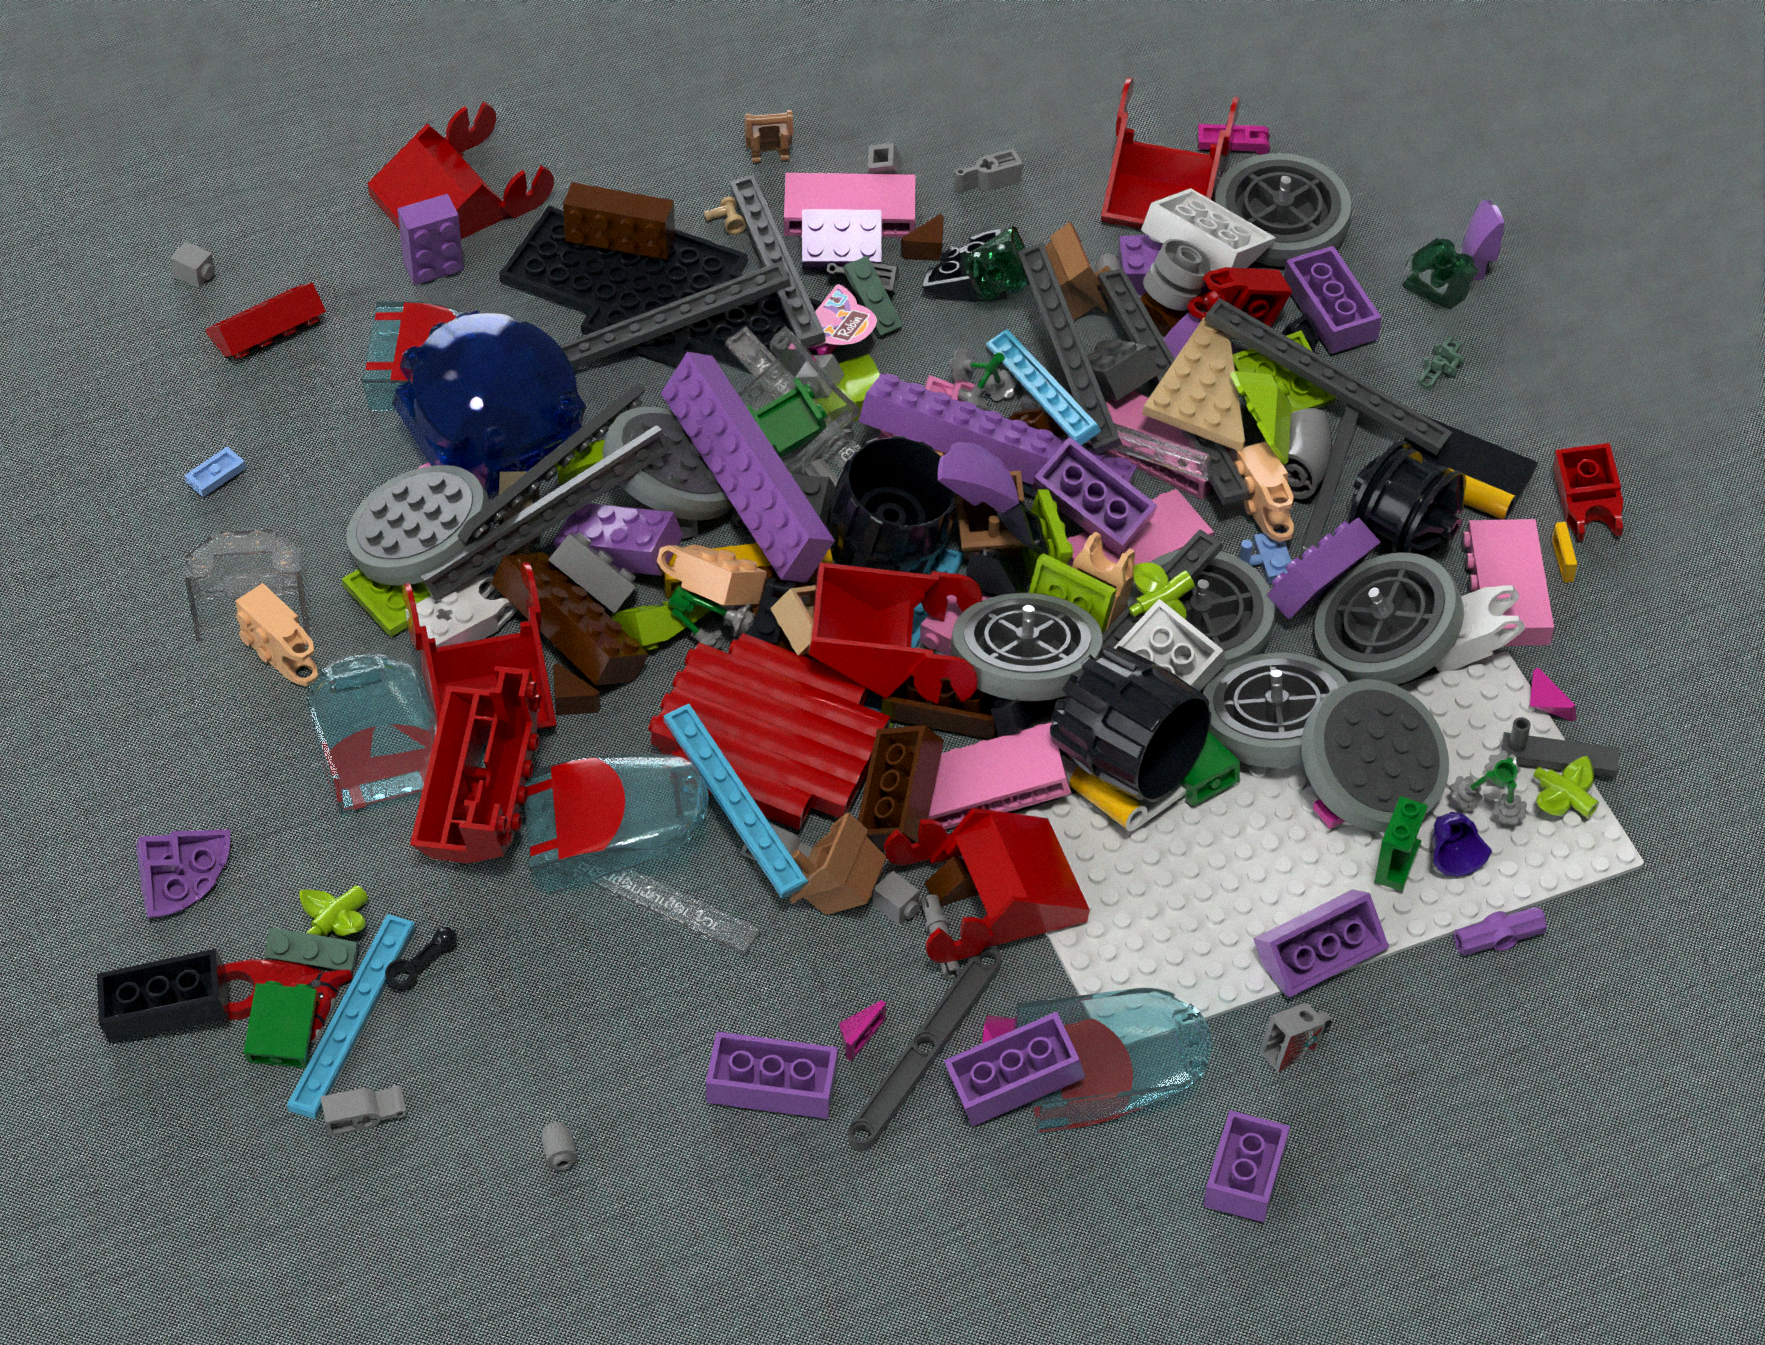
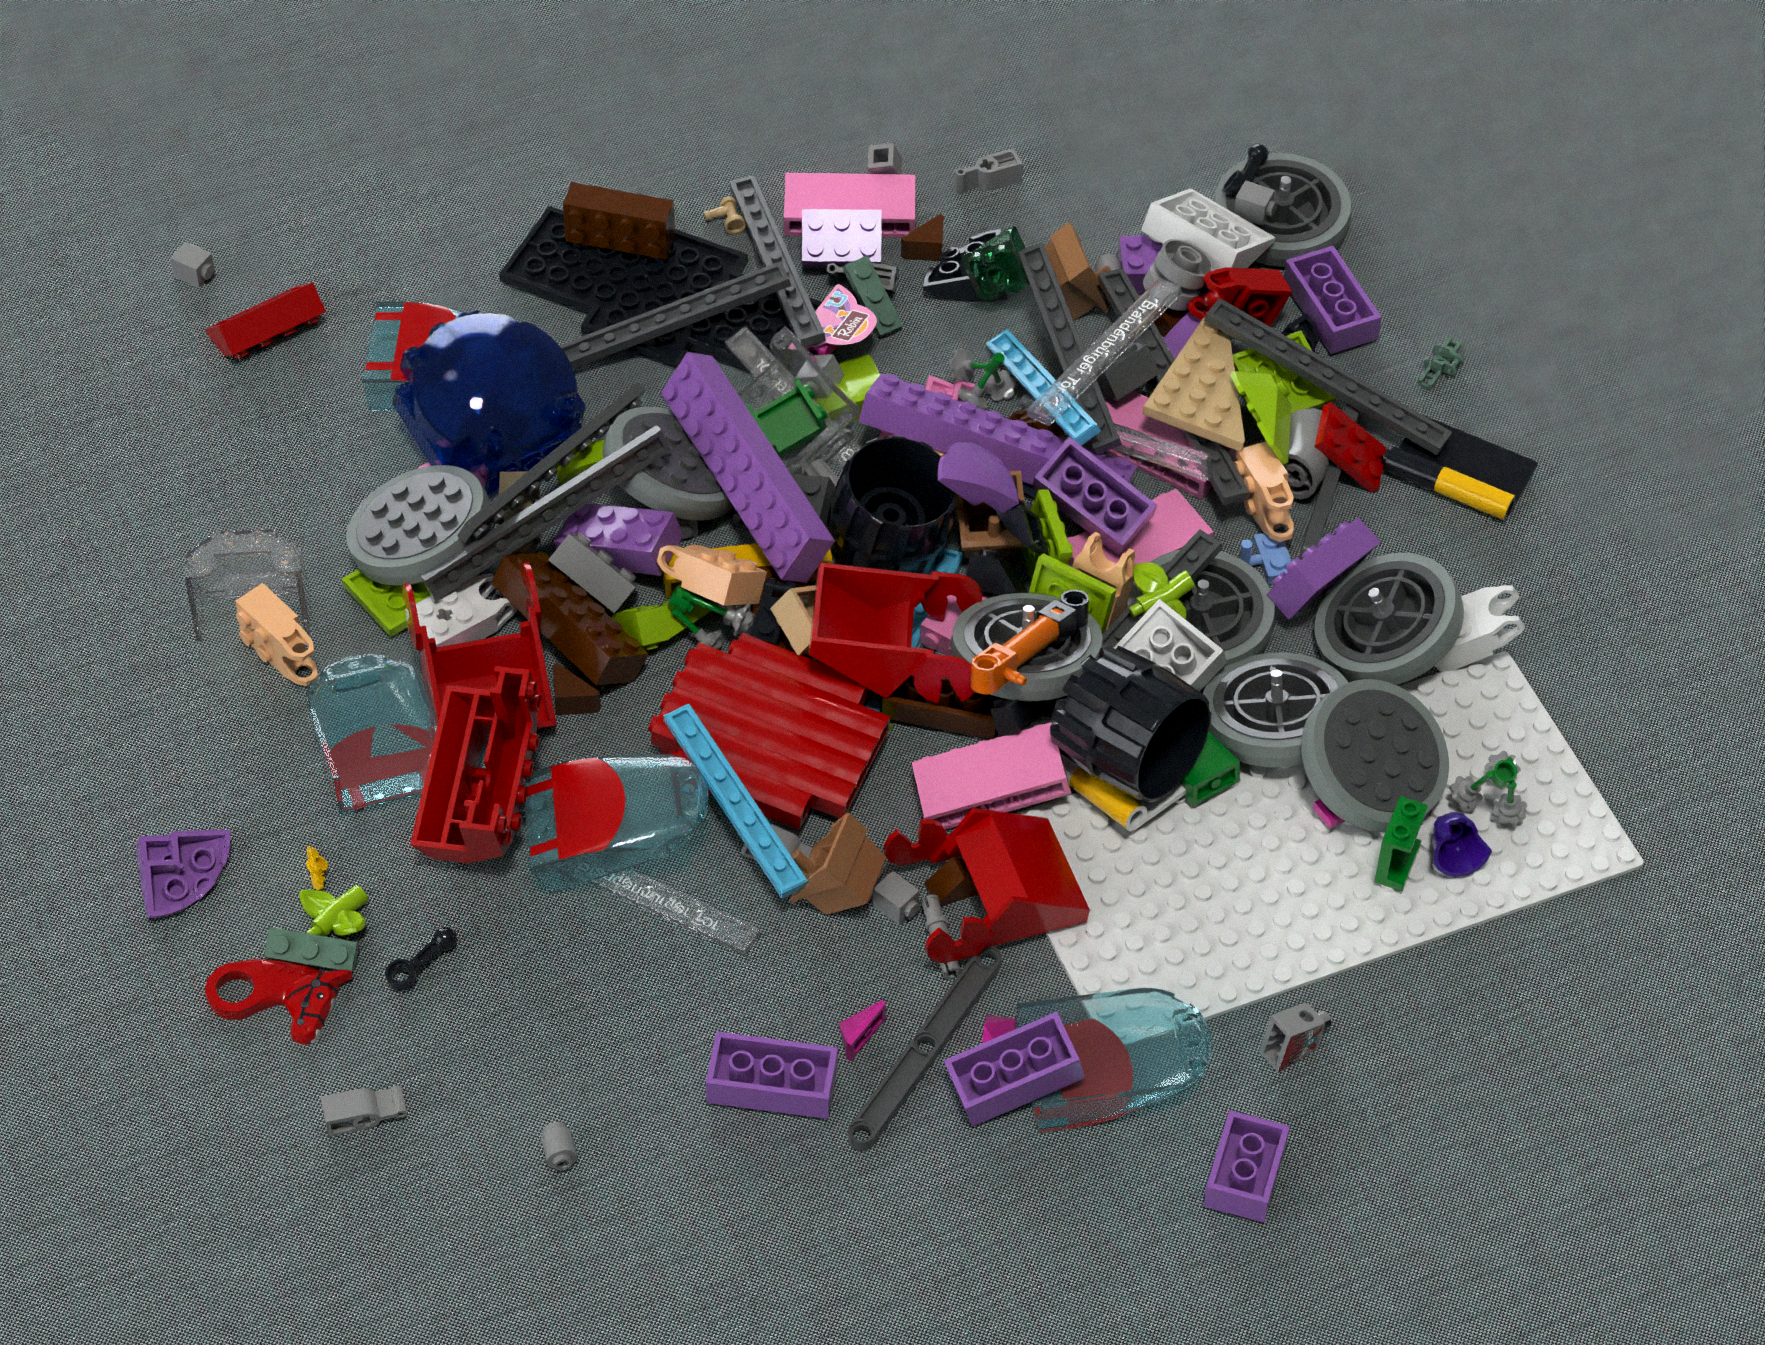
(162, 995): black brick -> none
(215, 471): light blue plate -> none
(281, 1024): green panel -> none
(317, 866): none -> yellow piece
(350, 1017): medium azure tile -> none
(430, 239): medium lavender brick -> none
(435, 167): red piece -> none
(768, 133): medium nougat piece -> none
(900, 782): reddish brown brick -> none
(1054, 625): none -> orange piece
(1104, 351): none -> clear tile
(1153, 172): red piece -> none
(1245, 137): dark pink plate -> none
(1255, 203): none -> light grey brick
(1257, 155): none -> black piece
(1322, 942): medium lavender slope -> none
(1350, 447): none -> red plate
(1409, 500): black wheel -> none
(1440, 273): clear green piece -> none
(1484, 236): medium lavender brick -> none
(1500, 931): medium lavender piece -> none
(1511, 555): bright pink brick -> none
(1550, 698): dark pink slope -> none
(1555, 752): dark grey piece -> none
(1564, 552): yellow tile -> none
(1567, 789): lime plant -> none
(1589, 487): red brick -> none

